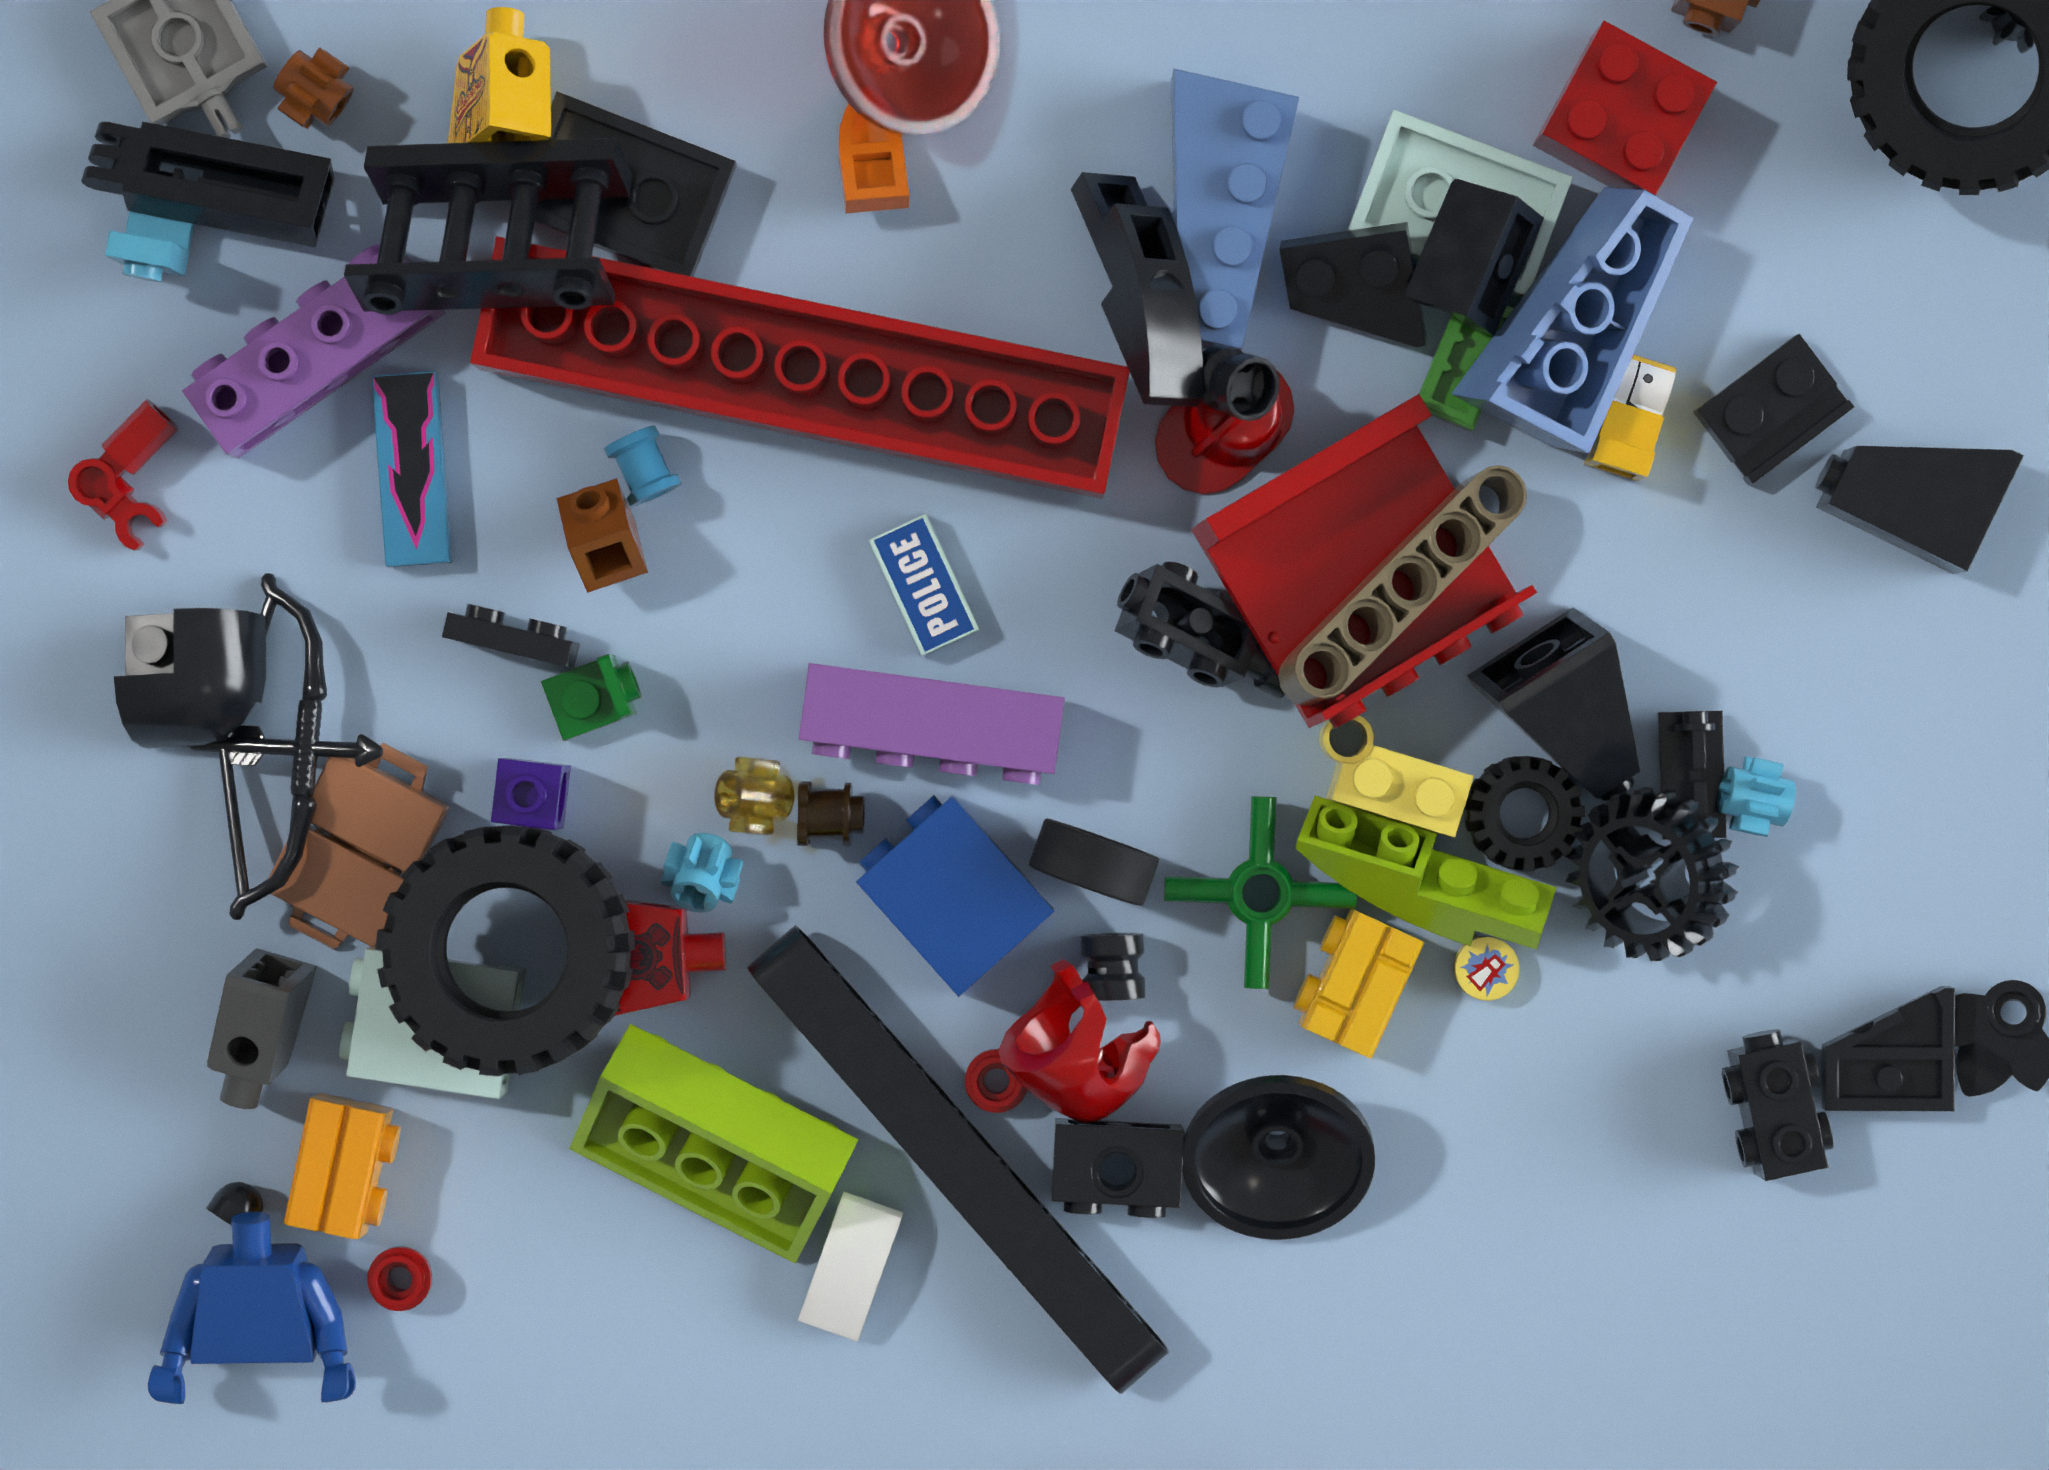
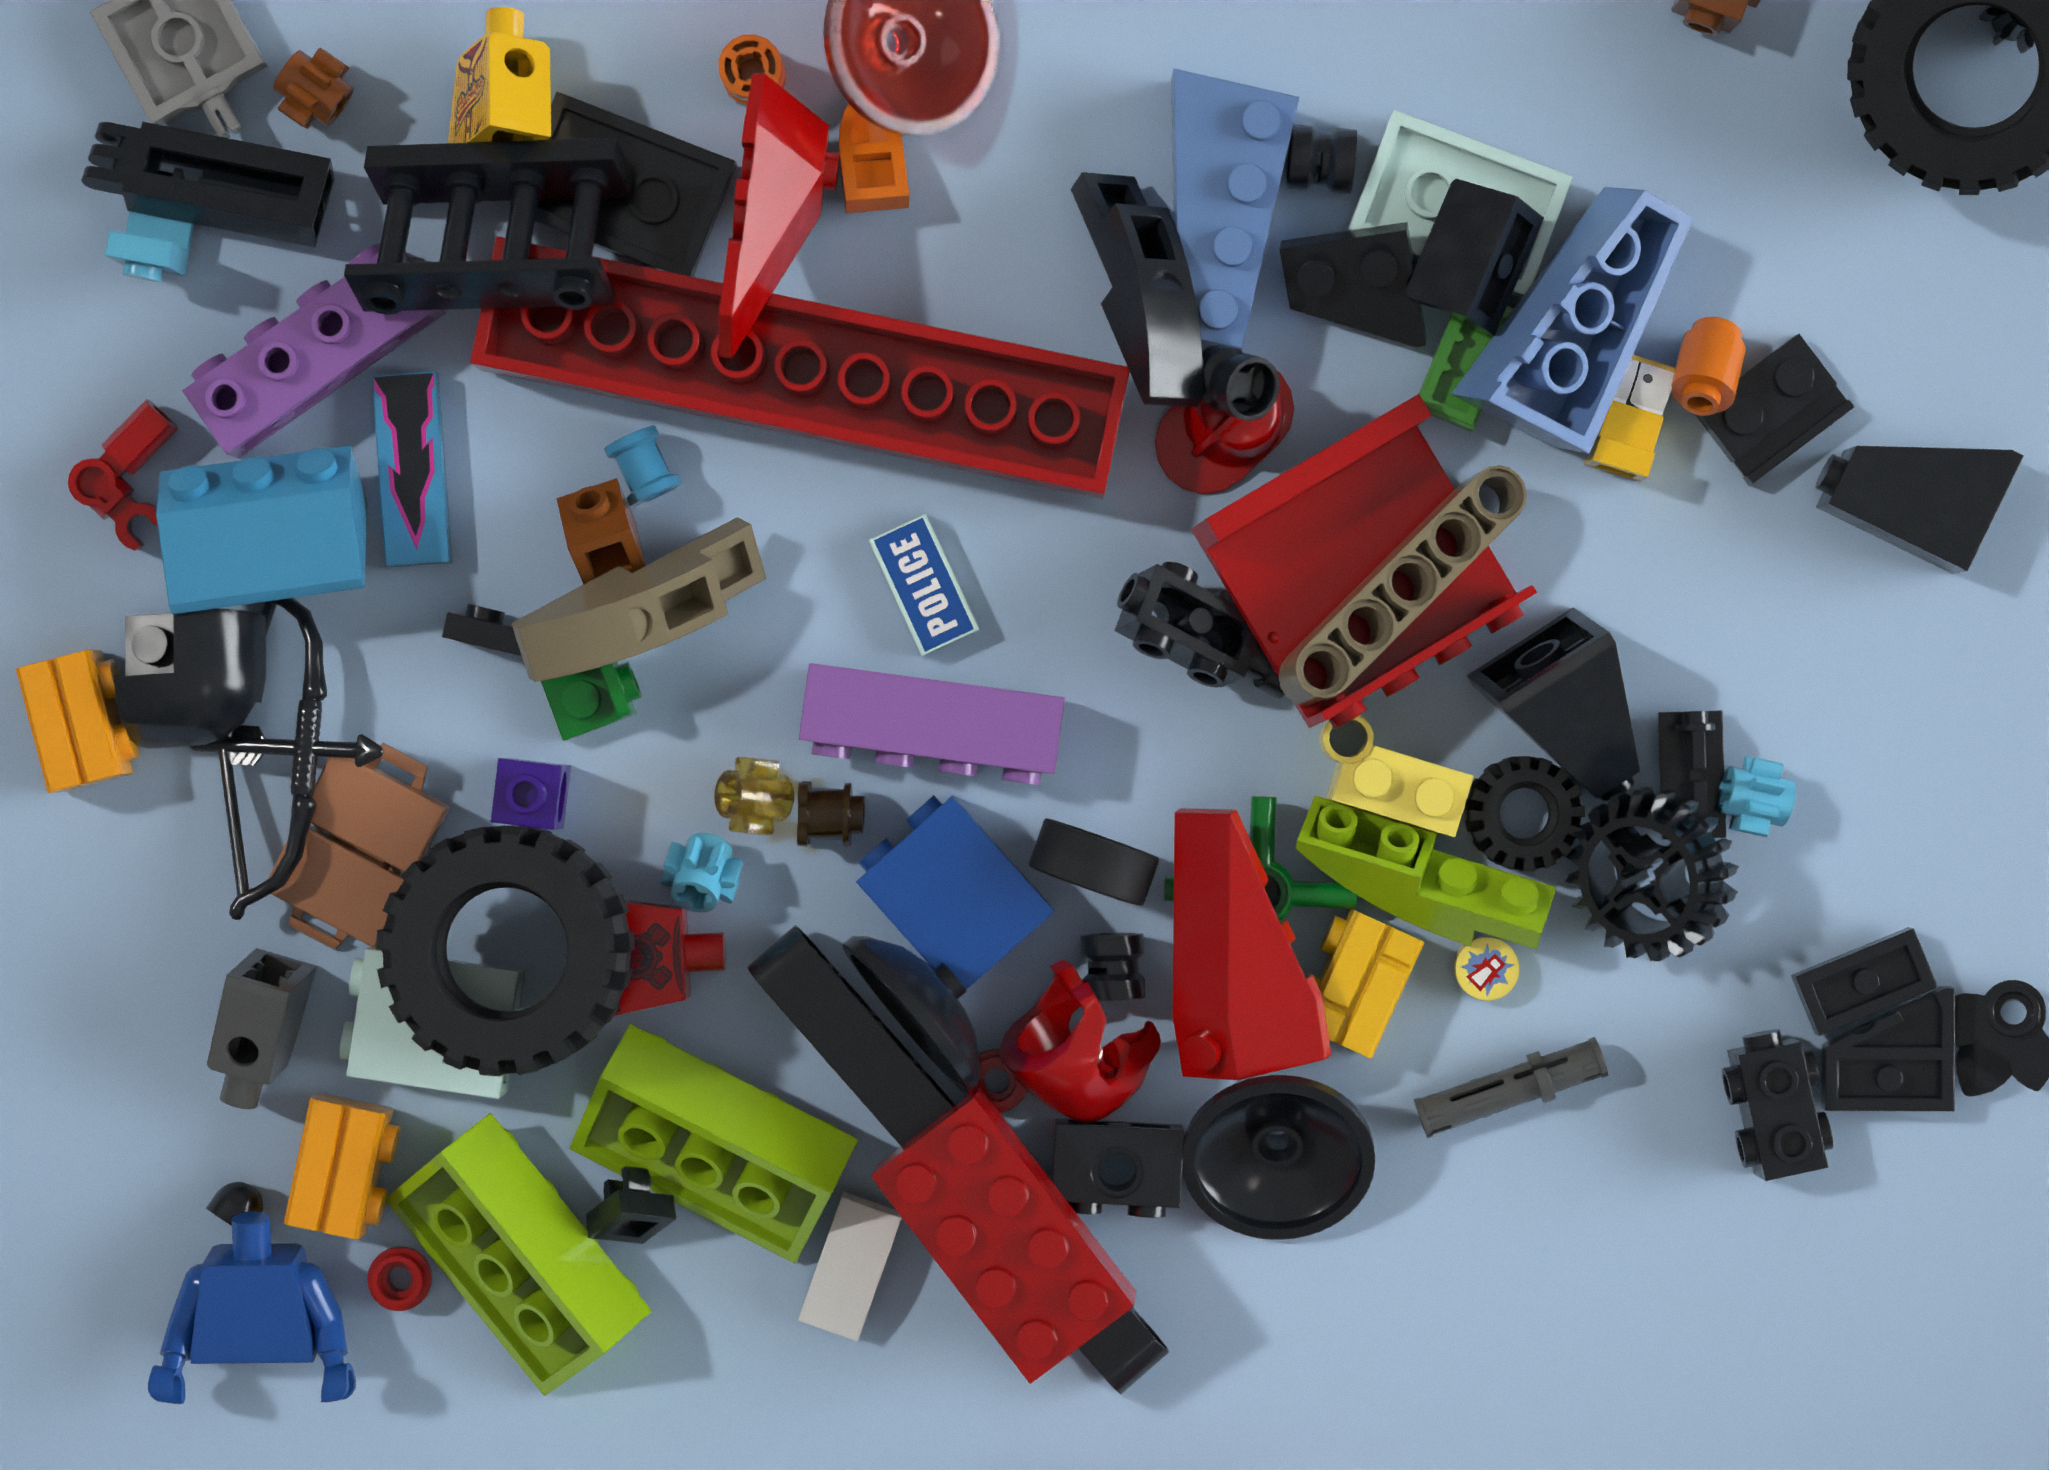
(76, 720): none -> light orange brick
(262, 529): none -> dark azure slope
(518, 1255): none -> lime slope
(630, 1209): none -> black tile
(642, 609): none -> dark tan slope
(737, 73): none -> orange wheel
(774, 202): none -> red wedge
(922, 1004): none -> black dish
(1004, 1235): none -> red brick
(1235, 977): none -> red wedge
(1336, 159): none -> black wheel
(1512, 1087): none -> dark grey pin
(1624, 111): red brick -> none
(1708, 366): none -> orange brick
(1864, 981): none -> black plate

